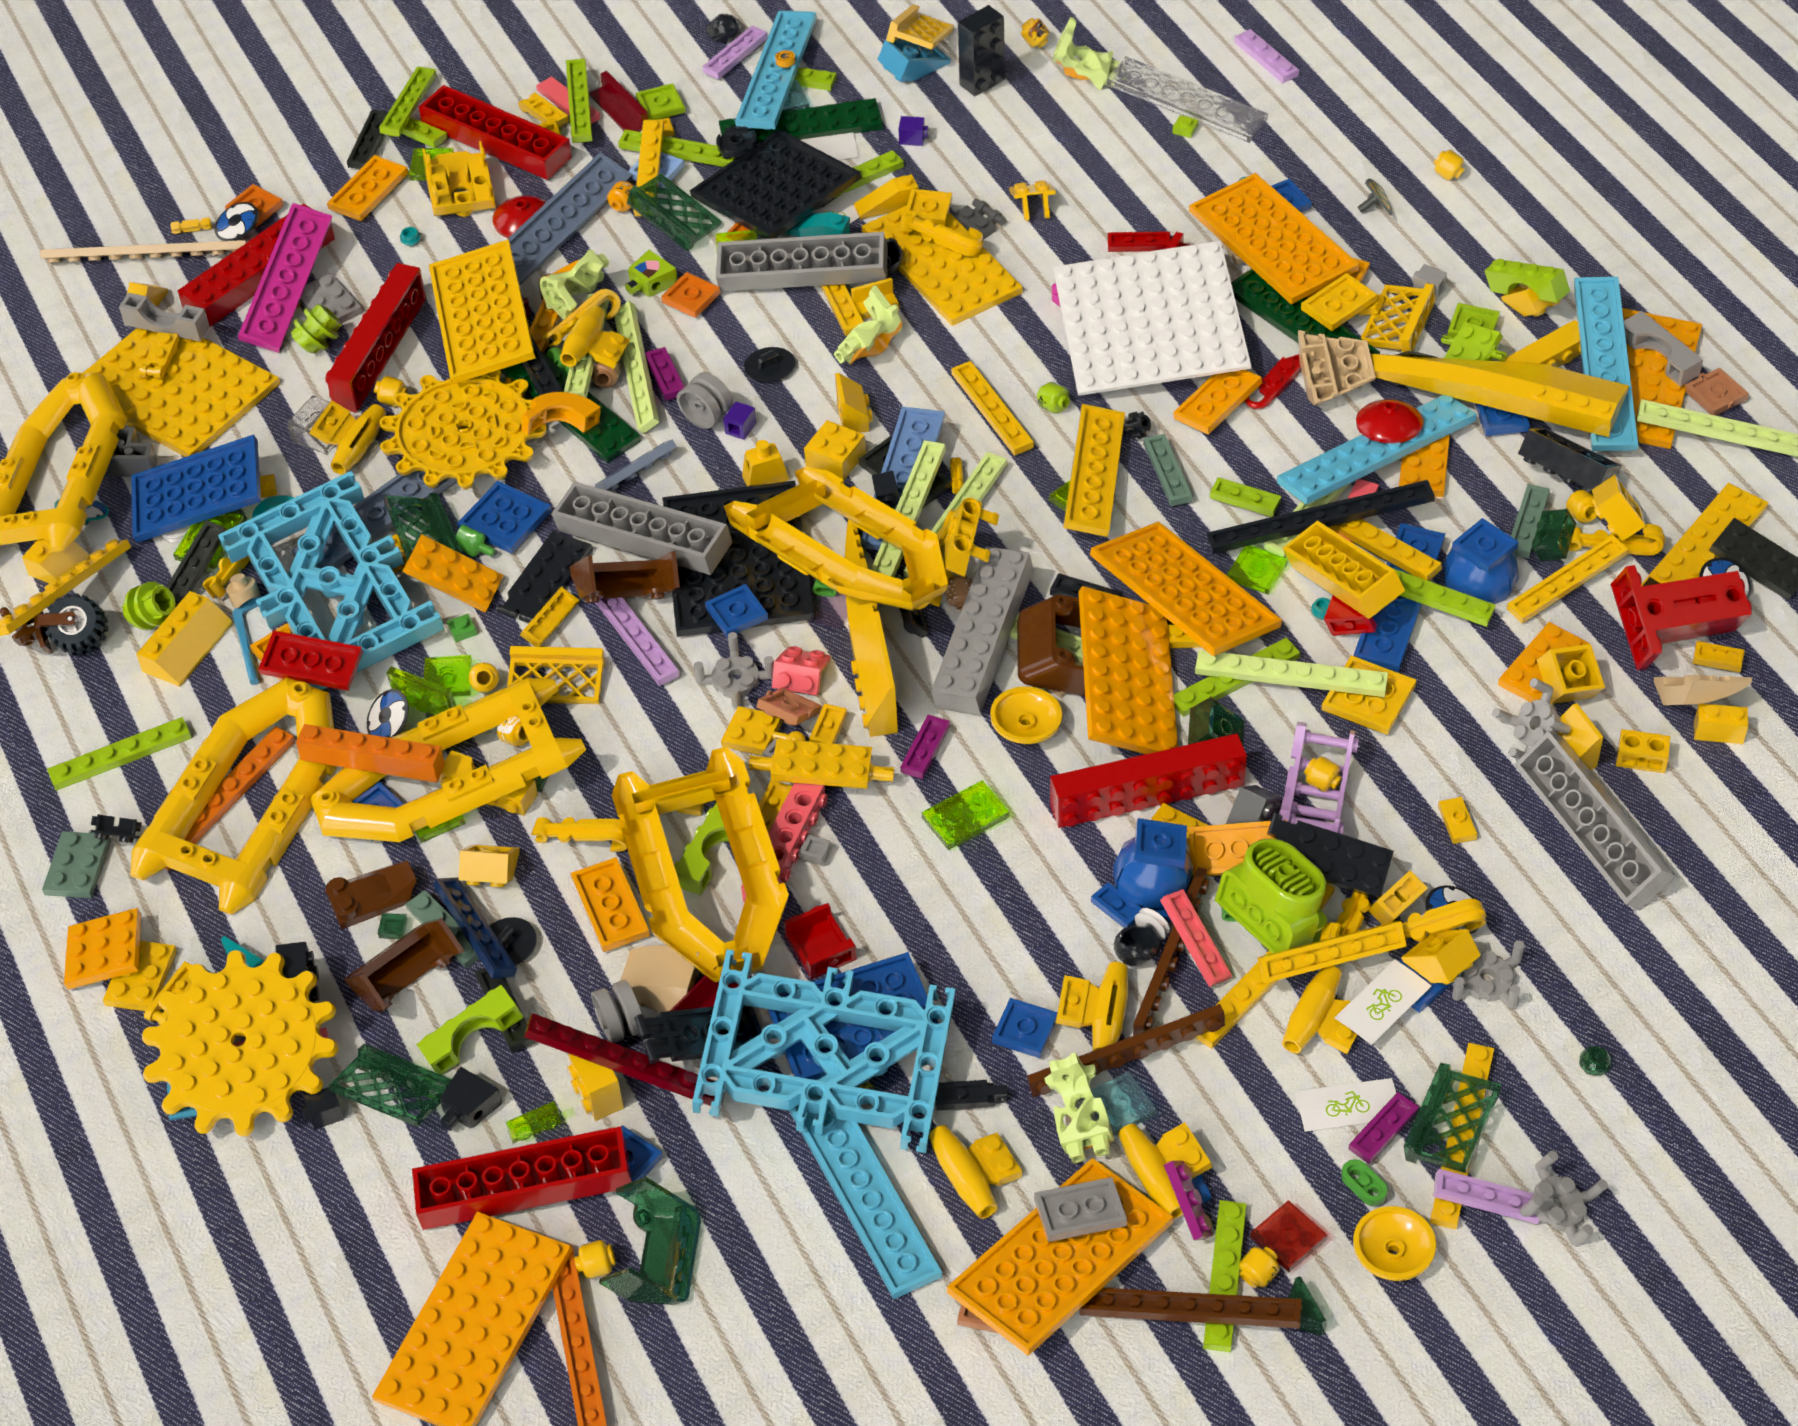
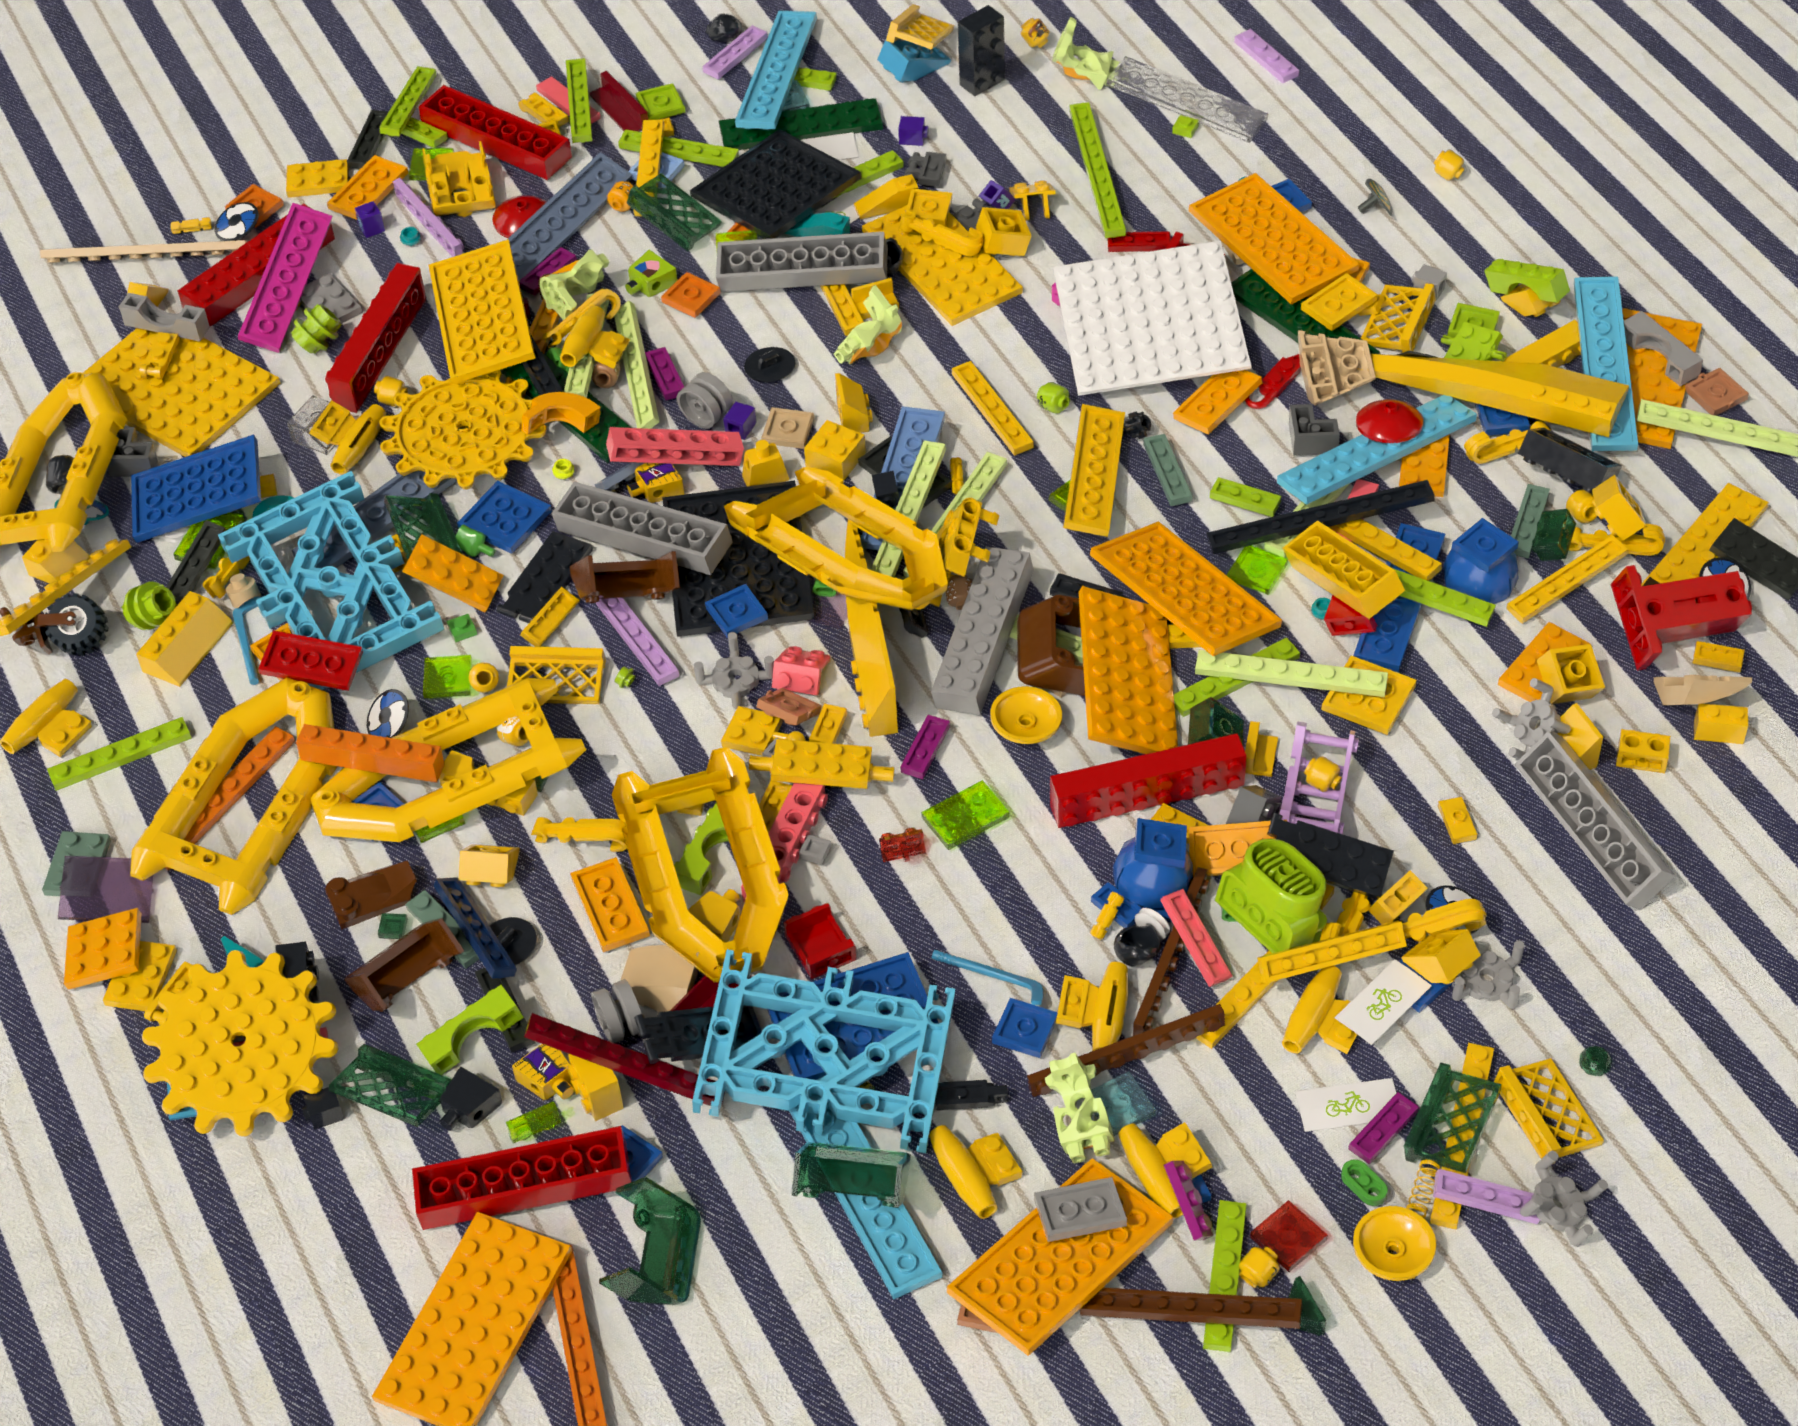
(48, 721): none -> yellow plate
(57, 471): none -> black hair
(101, 888): none -> clear purple piece
(105, 827): black hinge -> none
(316, 178): none -> yellow plate
(369, 219): none -> dark purple brick
(420, 692): clear neon green plate -> none
(427, 218): none -> lavender plate
(544, 1073): none -> yellow torso
(551, 264): none -> magenta plate
(563, 469): none -> neon yellow plate
(595, 1259): yellow head -> none
(625, 677): none -> lime plate
(656, 481): none -> yellow torso
(674, 446): none -> coral brick
(718, 913): none -> yellow torso
(730, 149): black plate -> none
(785, 58): light orange tile -> none
(788, 427): none -> tan tile
(851, 1171): none -> clear green windscreen
(902, 845): none -> clear red hips
(931, 170): none -> dark grey plate
(996, 196): none -> dark purple brick
(1003, 231): none -> yellow brick
(1034, 986): none -> dark azure piece
(1097, 170): none -> lime plate
(1107, 915): none -> yellow axle
(1260, 751): none -> yellow panel
(1311, 435): none -> dark grey brick
(1427, 1172): none -> yellow piece
(1483, 449): none -> yellow piece
(1530, 1115): none -> yellow fence

